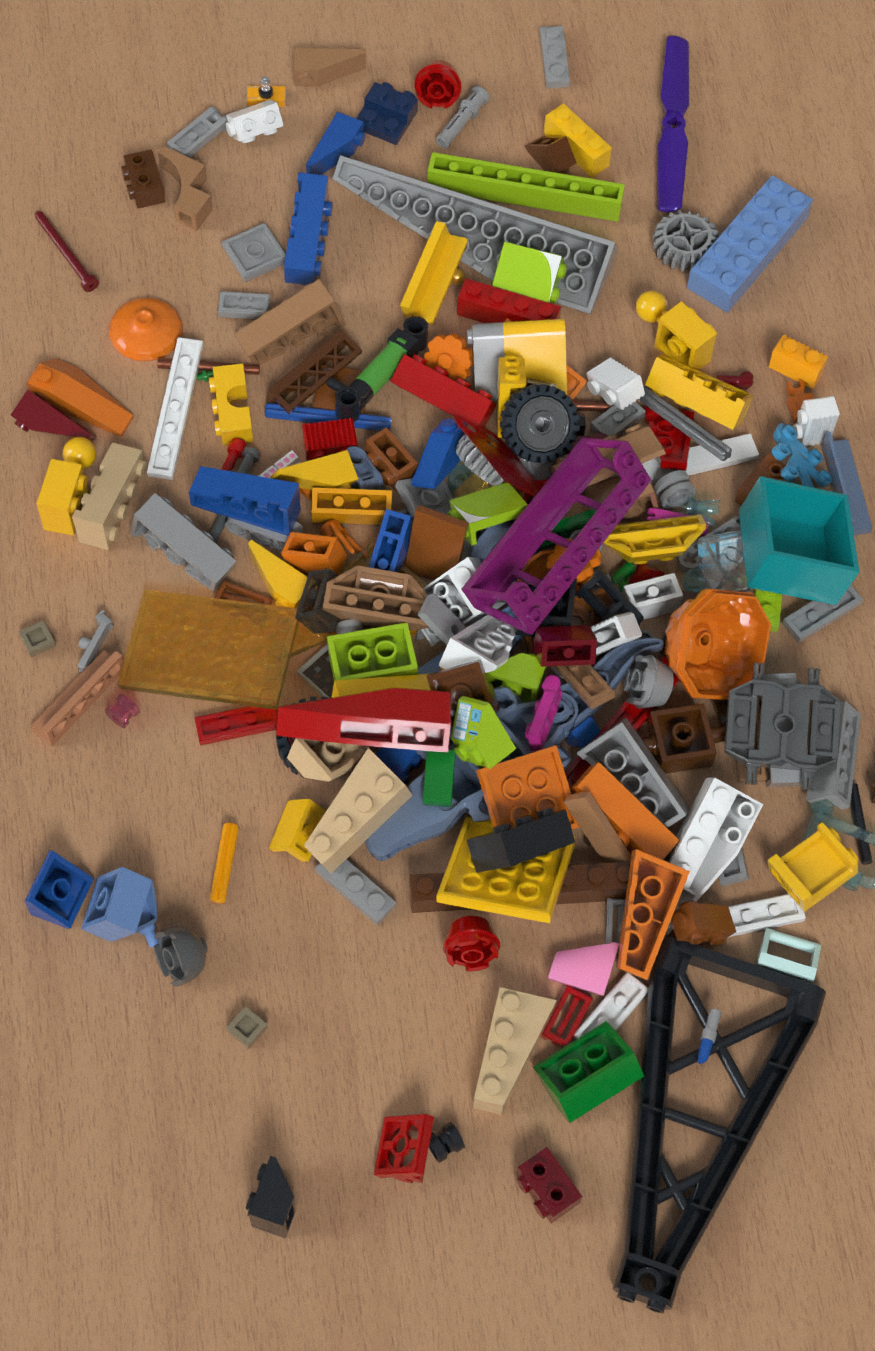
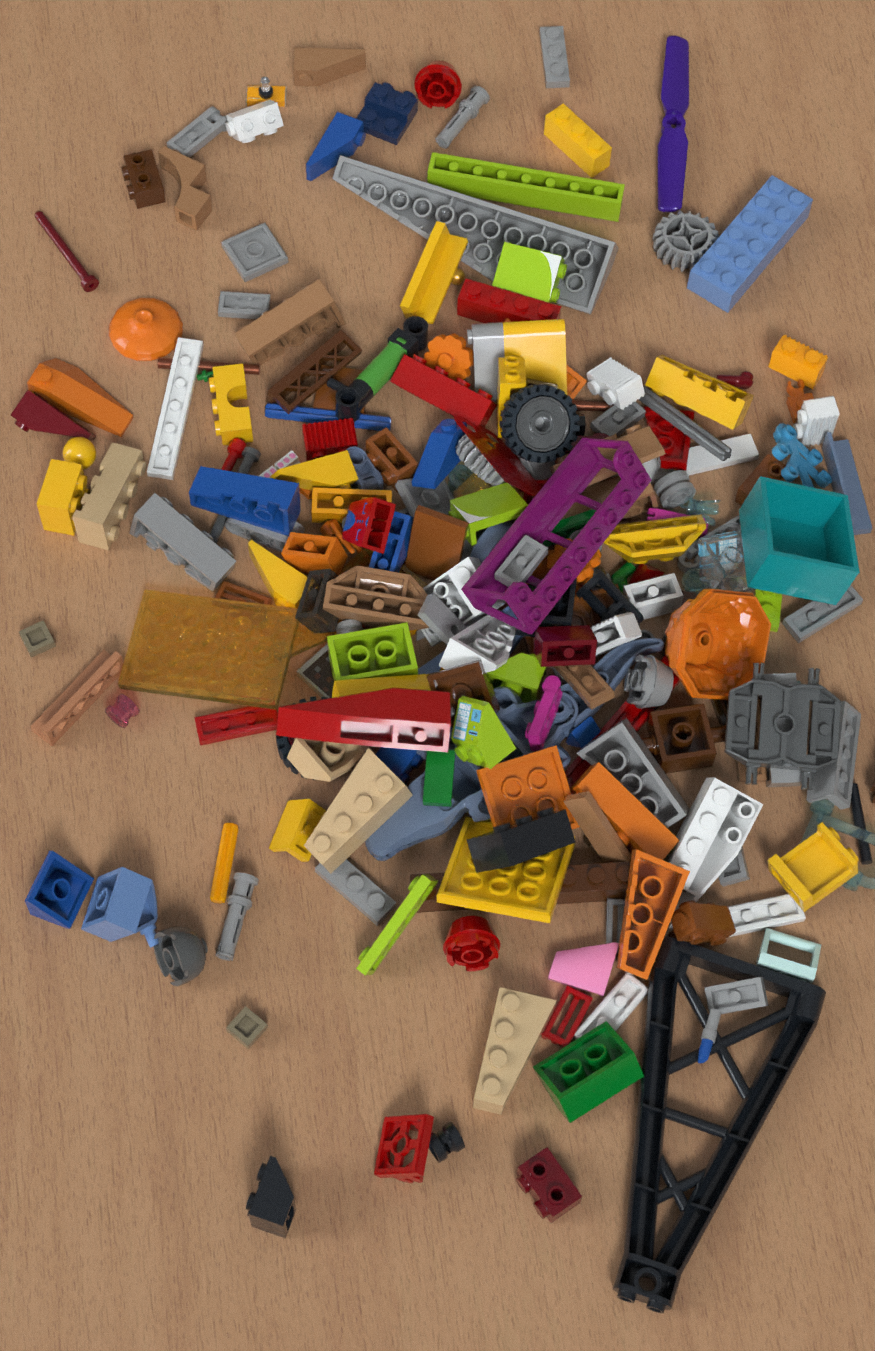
(93, 645): light grey piece -> none
(238, 904): none -> light grey pin
(308, 229): blue wedge -> none
(368, 523): none -> red torso
(373, 956): none -> lime plate
(521, 561): none -> light grey plate
(552, 153): reddish brown slope -> none
(679, 331): yellow brick -> none
(737, 995): none -> light grey plate

